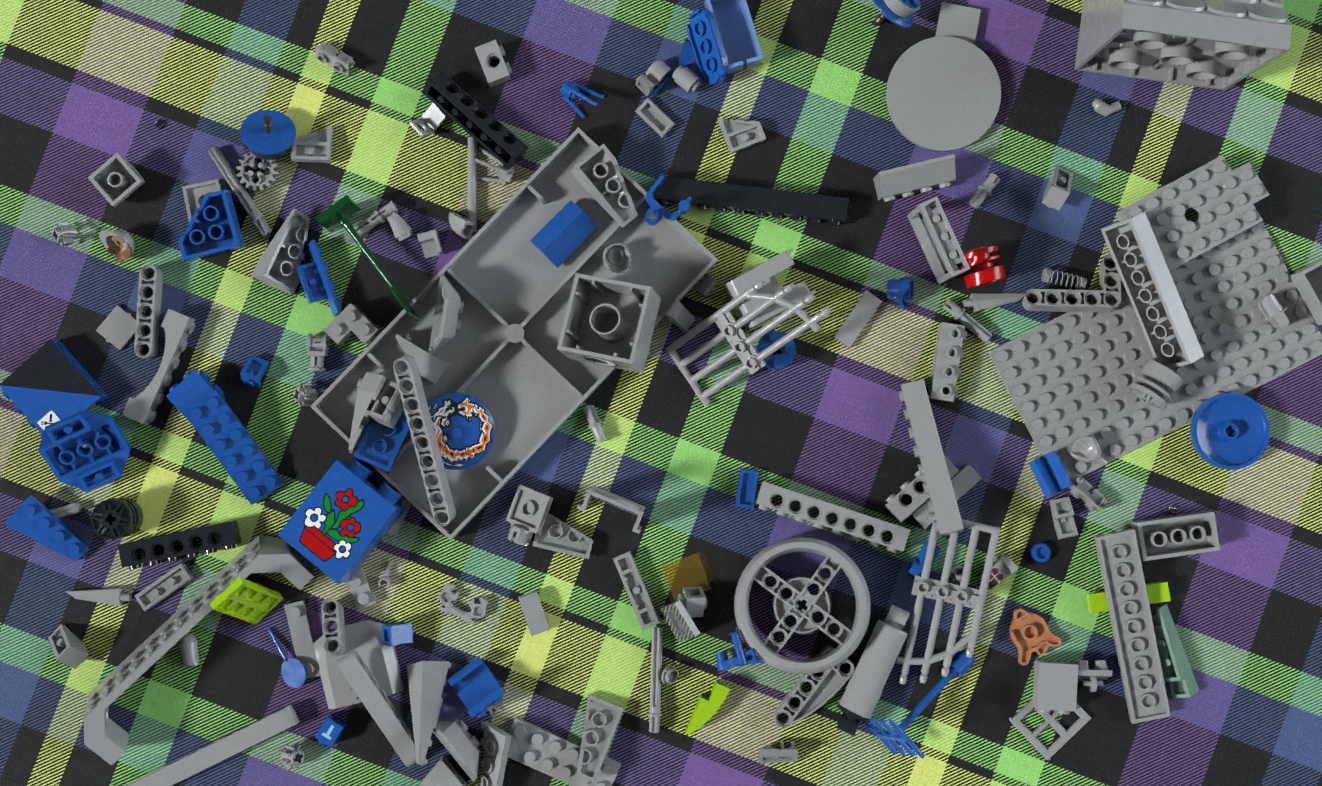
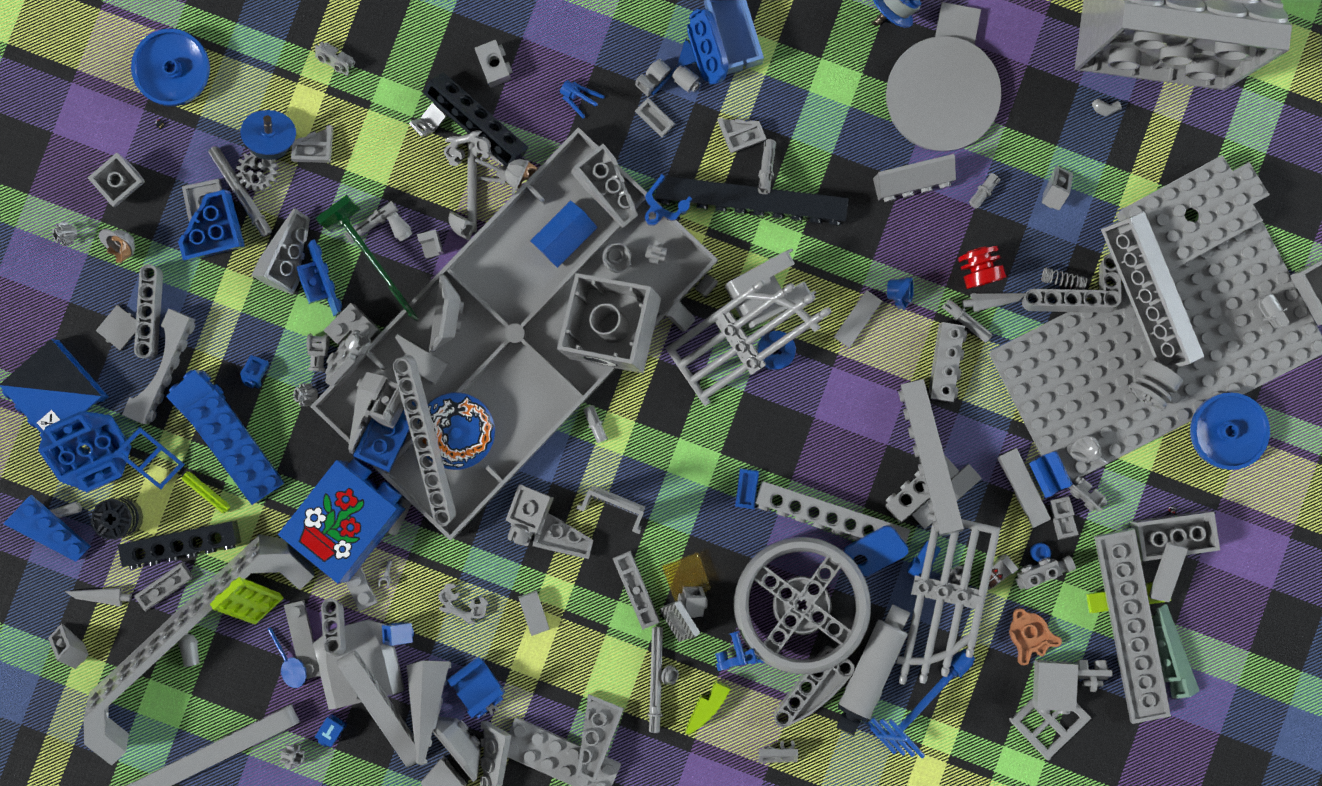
(140, 468): none -> blue window
(170, 67): none -> blue dish
(206, 492): none -> lime axle
(345, 356): none -> light grey plate
(482, 146): none -> light grey helmet
(519, 171): none -> light grey piece
(656, 252): none -> light grey gear
(766, 173): none -> light grey pin
(880, 549): none -> blue piece
(937, 240): light grey window -> none
(1024, 488): none -> light grey slope
(1044, 571): none -> light grey brick
(1168, 572): none -> light grey tile

